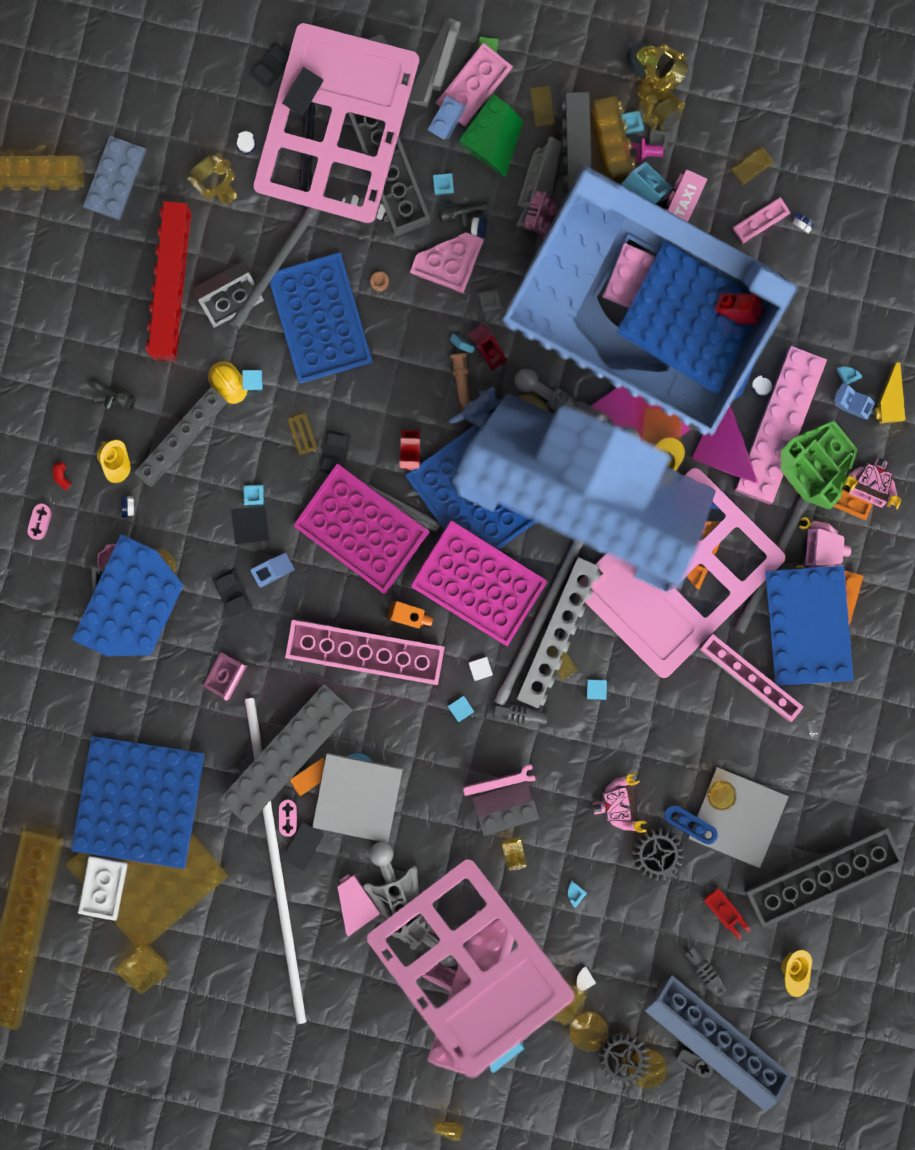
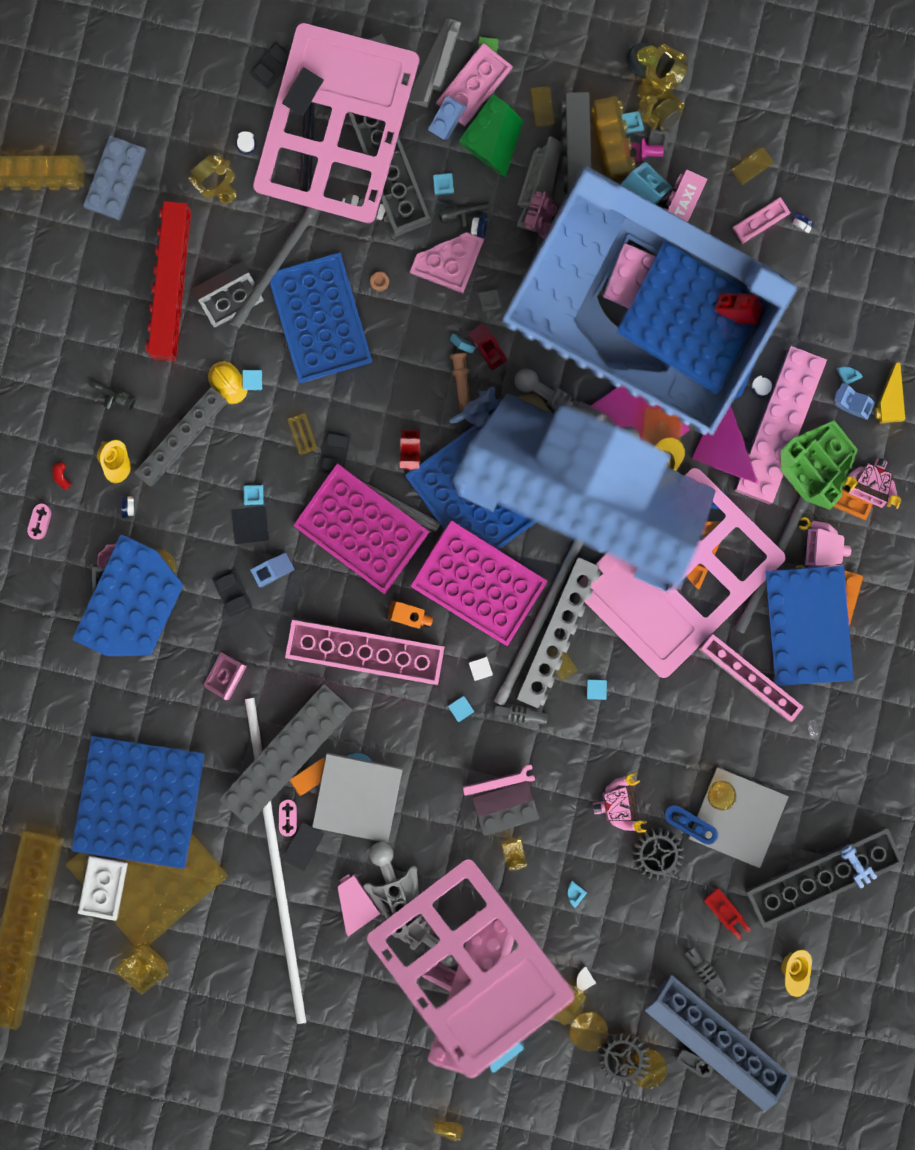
(849, 852): none -> light blue hinge

